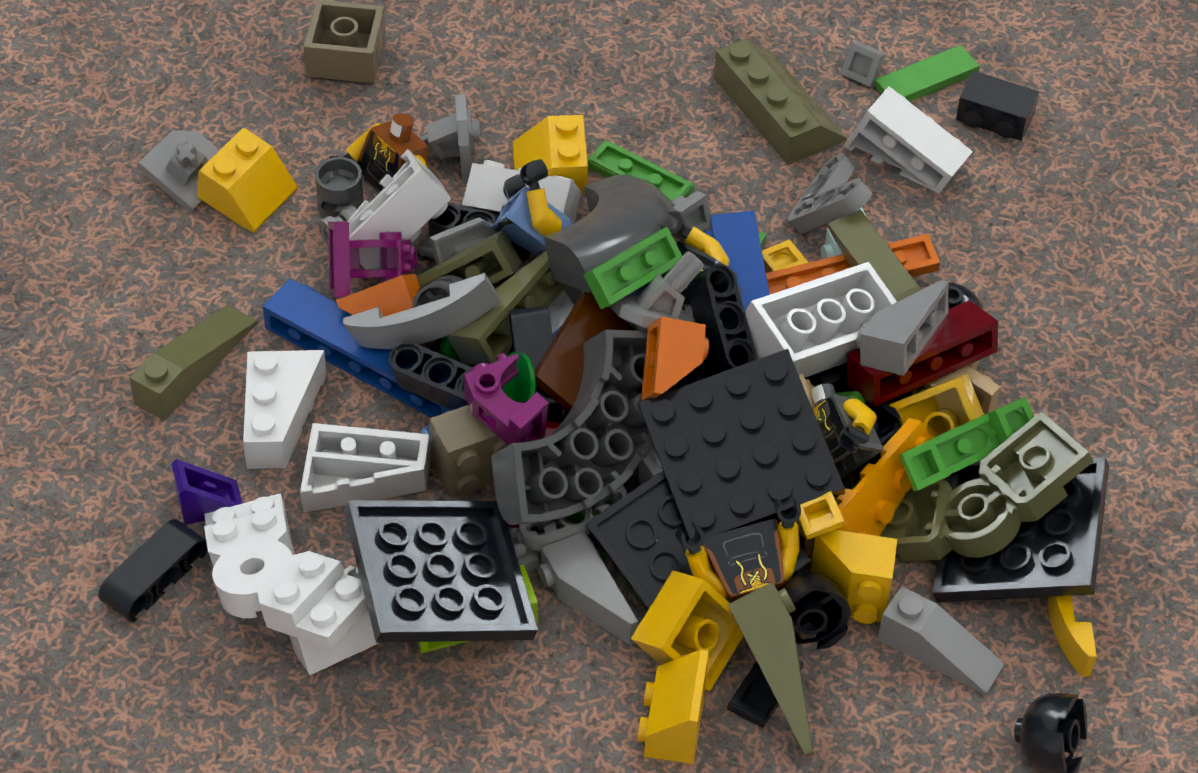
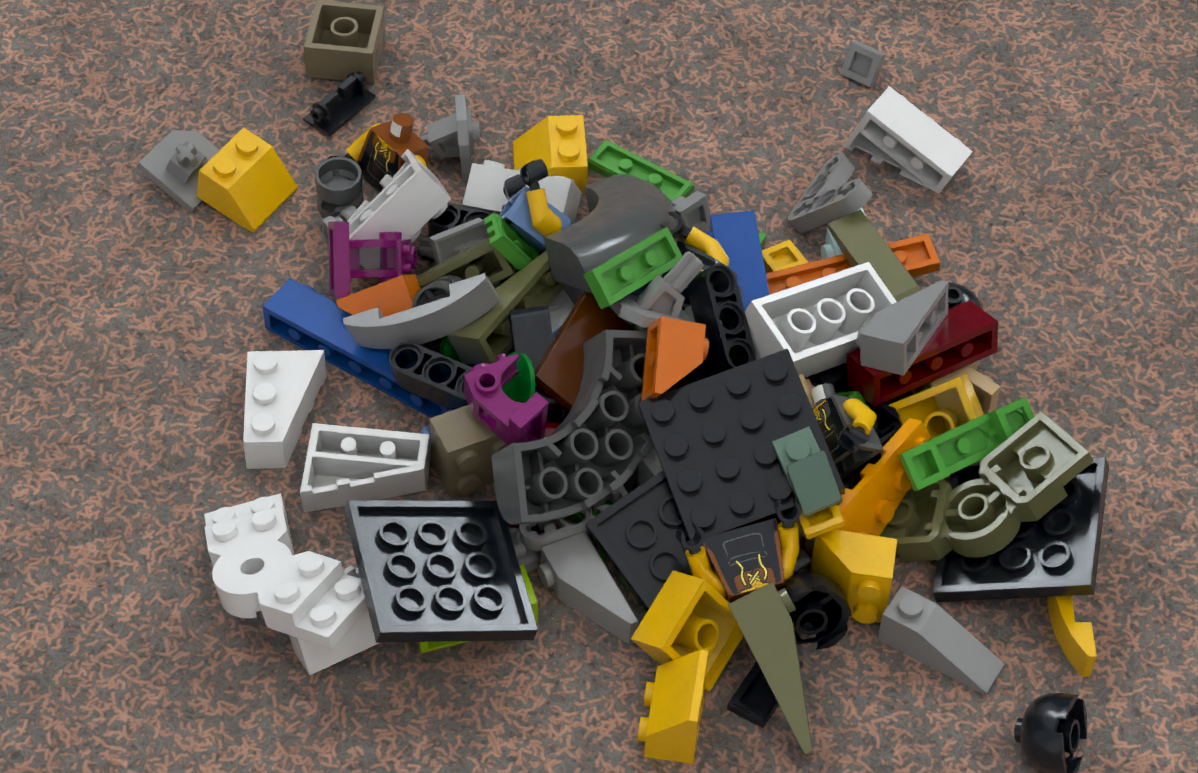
(151, 569): black beam -> none
(186, 361): olive slope -> none
(202, 491): dark purple slope -> none
(340, 105): none -> black hinge
(509, 242): none -> bright green tile
(774, 101): olive slope -> none
(807, 471): none -> sand green slope
(929, 74): bright green tile -> none
(997, 105): black brick -> none

